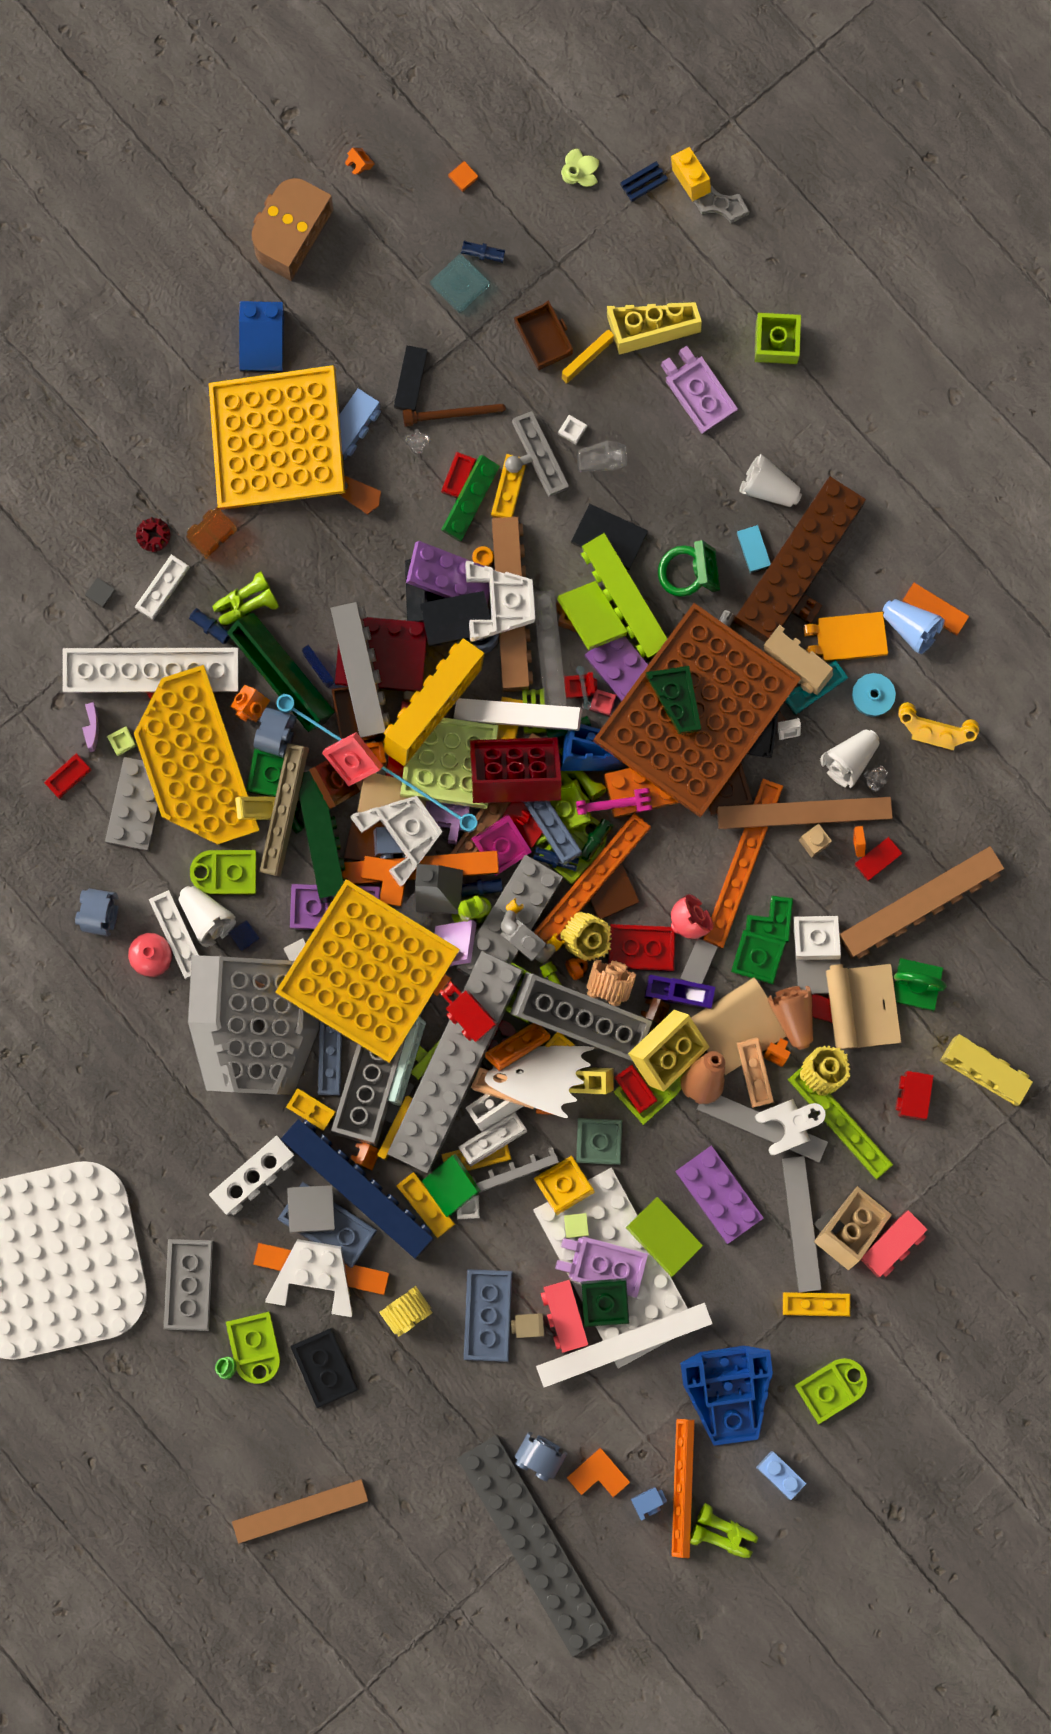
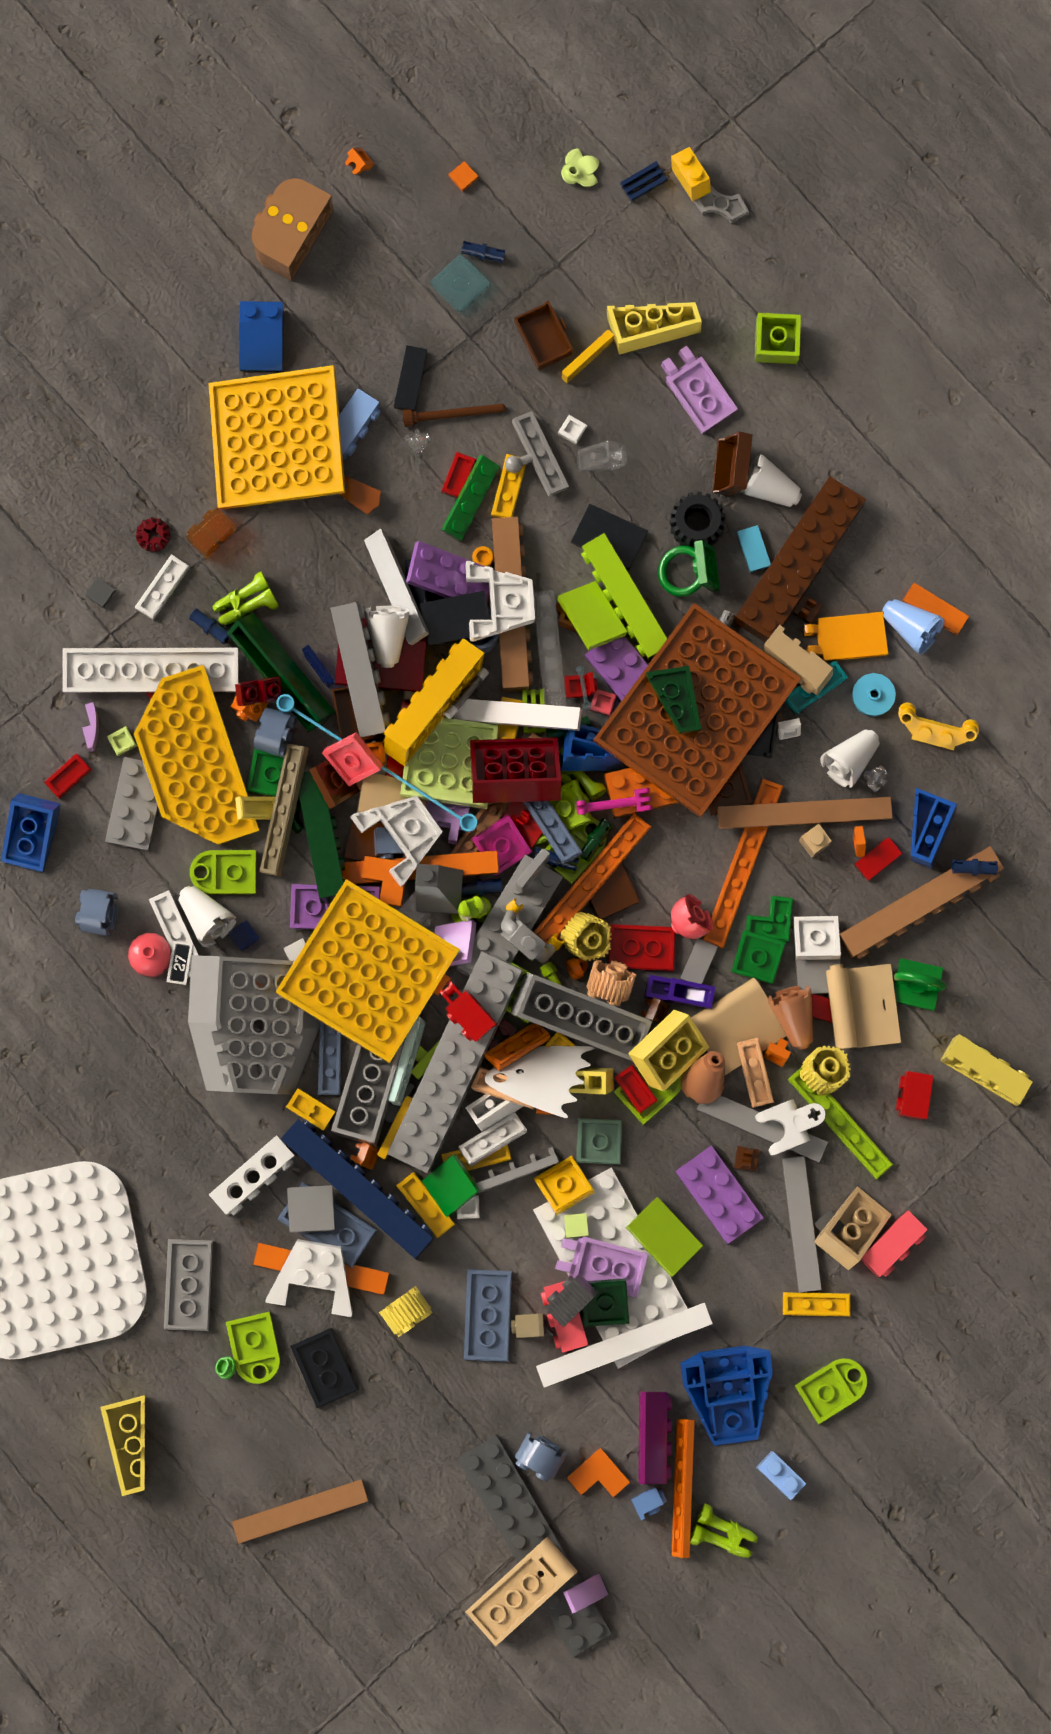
(30, 831): none -> blue slope
(126, 1438): none -> light yellow wedge
(179, 962): none -> sticker
(258, 691): none -> dark red slope
(387, 633): none -> white cone
(395, 584): none -> tile
(467, 692): none -> flat silver bar
(521, 1591): none -> tan hinge
(532, 870): none -> light grey tile
(571, 1299): none -> flat silver brick
(585, 1593): none -> lavender slope
(653, 1438): none -> magenta slope
(701, 504): none -> black tyre
(732, 464): none -> reddish brown container
(746, 1159): none -> reddish brown tile
(930, 826): none -> blue wedge
(974, 867): none -> dark blue pin

